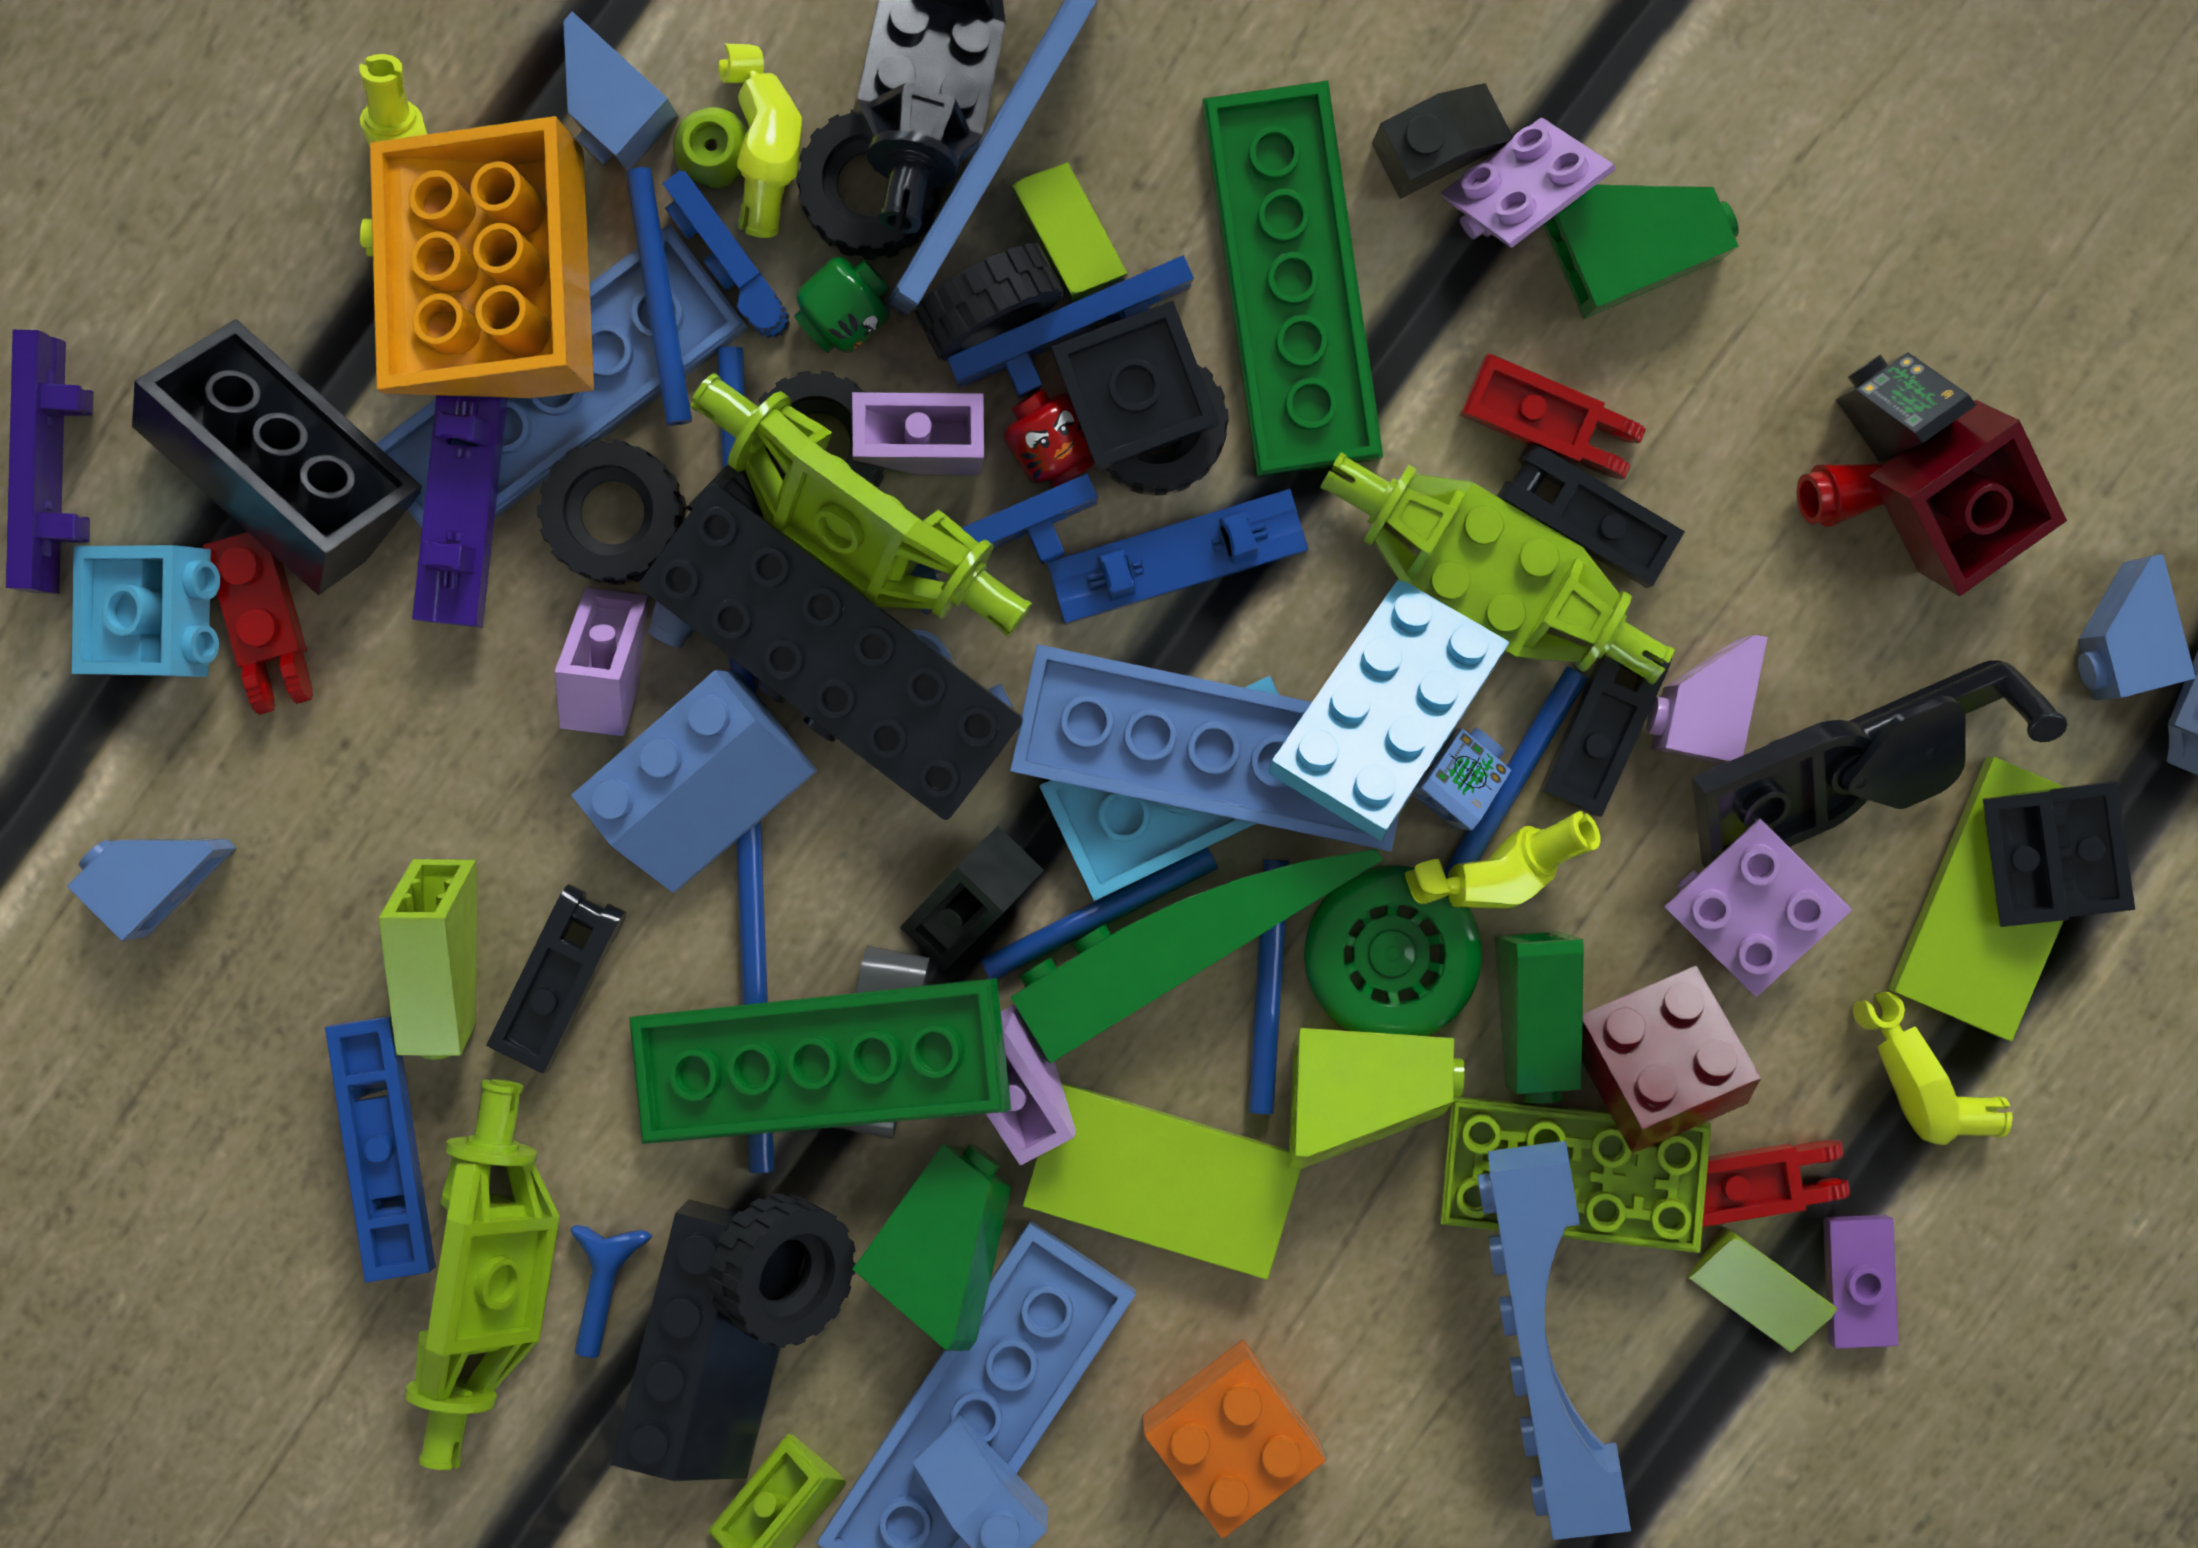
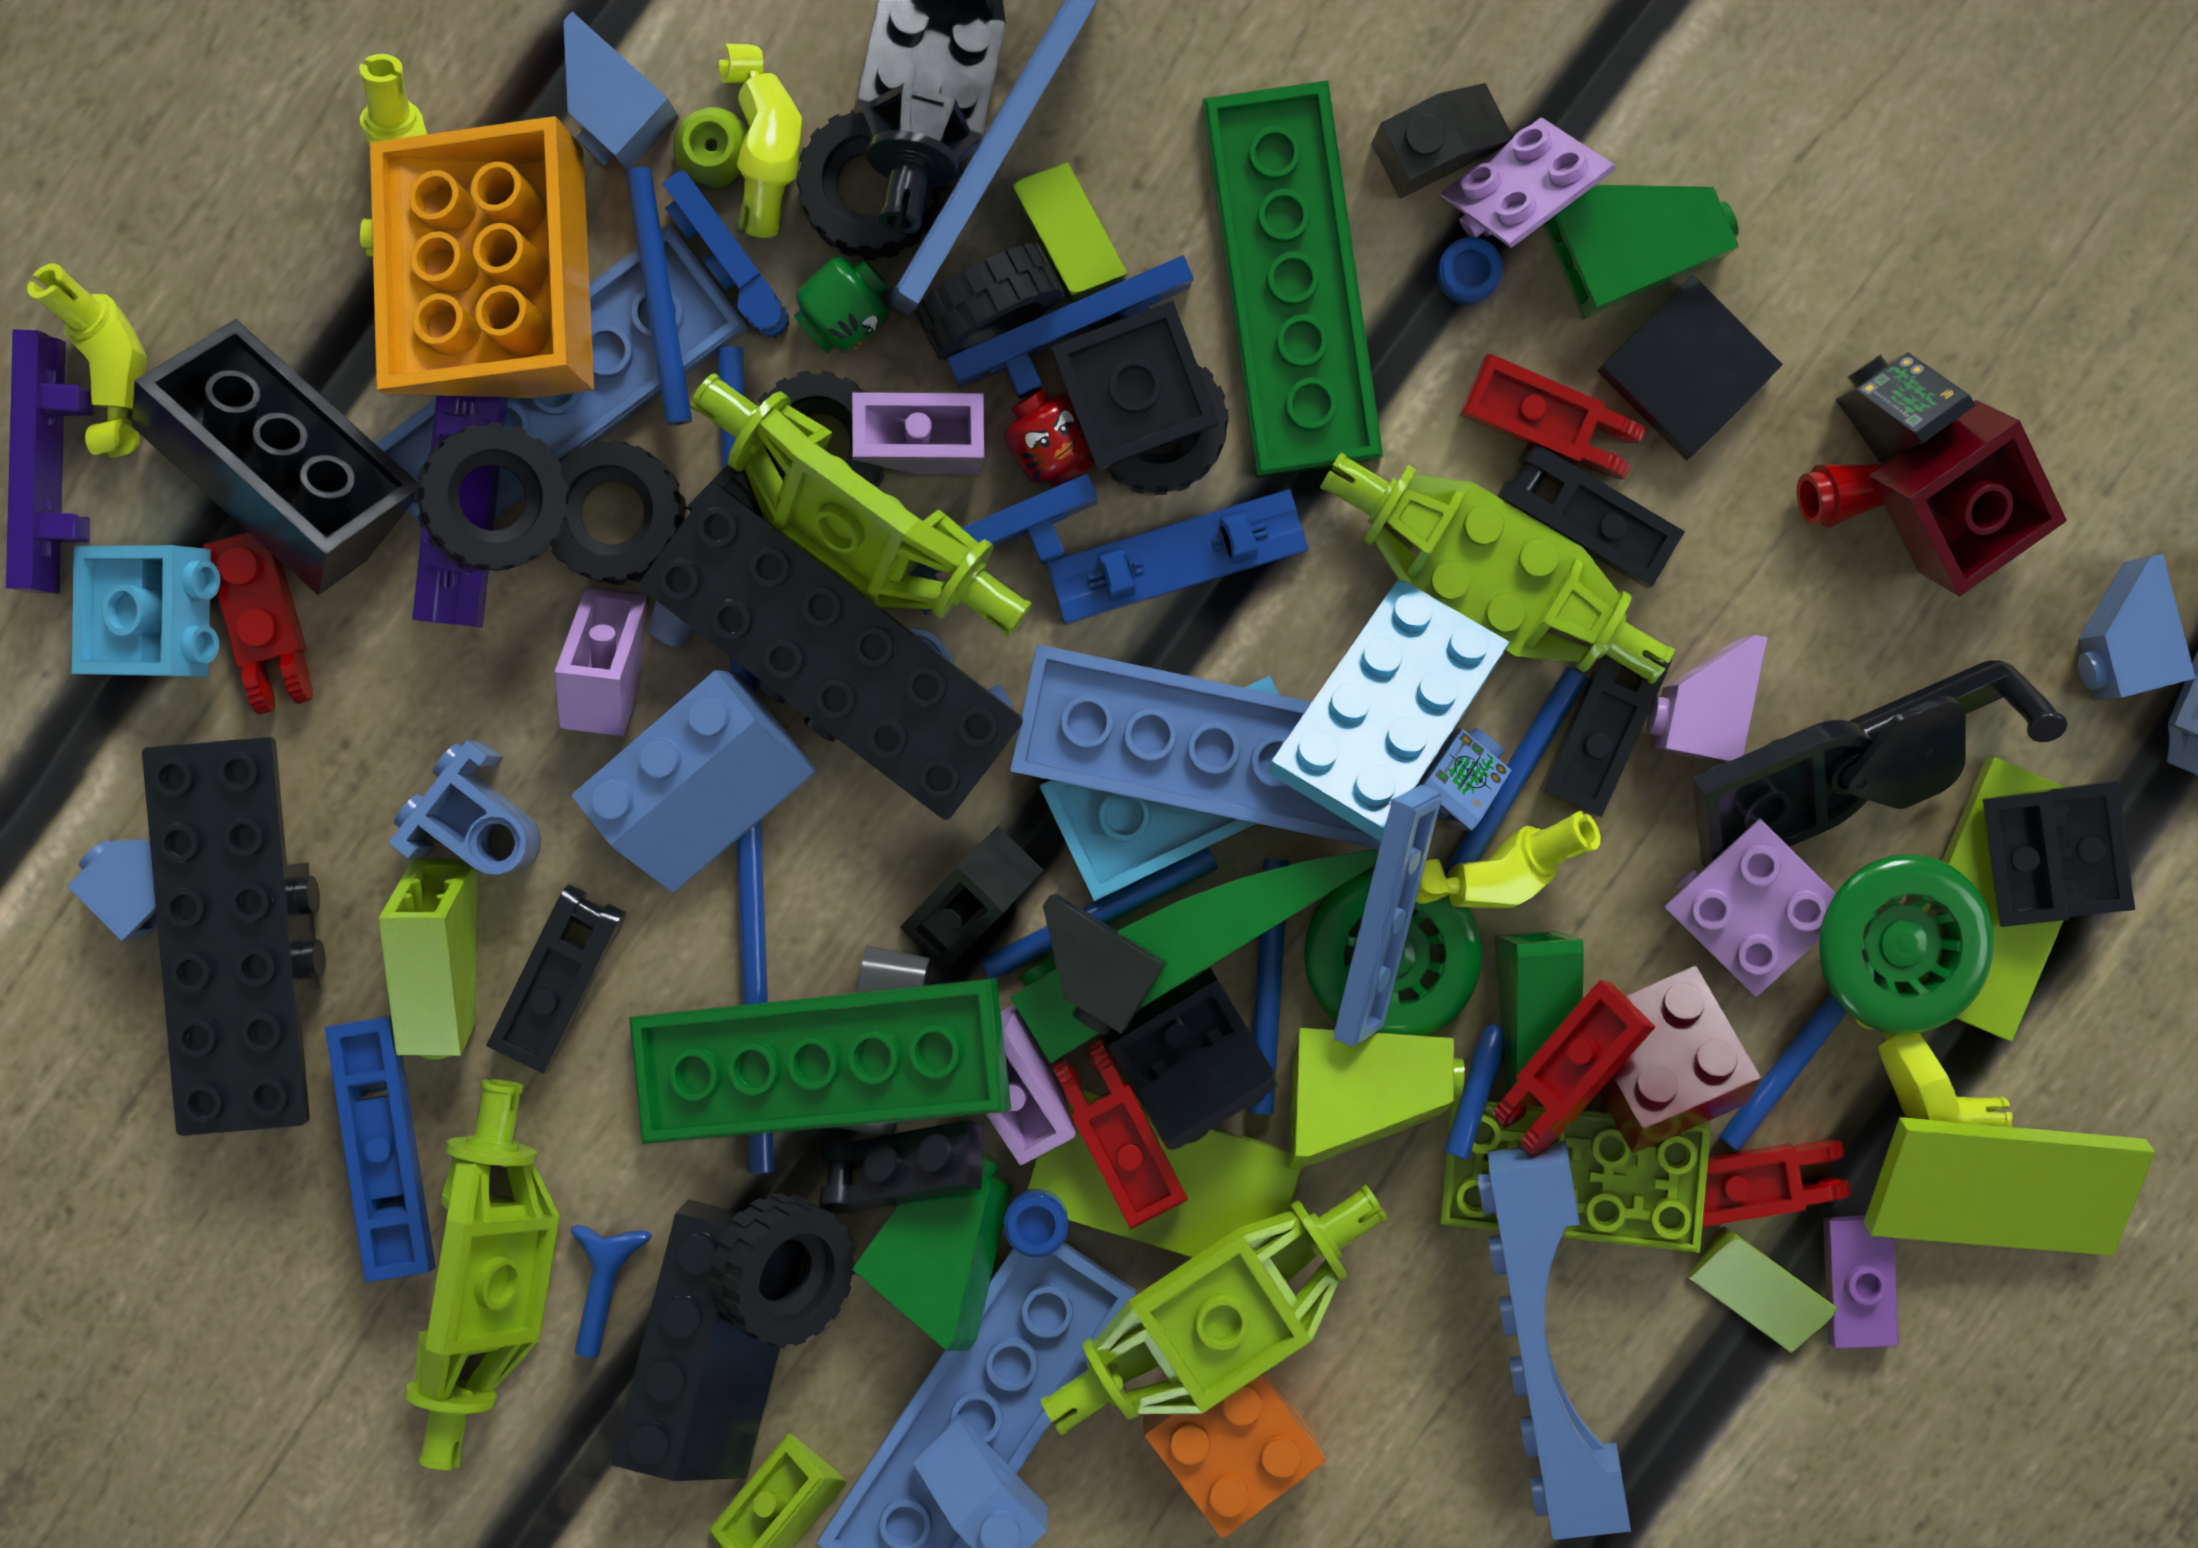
(111, 347): none -> neon yellow arm
(230, 935): none -> black bracket
(463, 813): none -> medium blue pin
(502, 447): none -> black tyre
(903, 1167): none -> black plate
(1036, 1223): none -> blue tile
(1099, 966): none -> pearl dark grey slope
(1122, 1142): none -> red hinge
(1192, 1061): none -> black bracket
(1218, 1317): none -> lime plate
(1387, 914): none -> medium blue tile
(1469, 270): none -> blue tile
(1483, 1069): none -> blue piece
(1574, 1064): none -> red hinge
(1689, 367): none -> black slope
(1783, 1073): none -> blue piece
(1900, 942): none -> green wheel
(2008, 1186): none -> lime tile

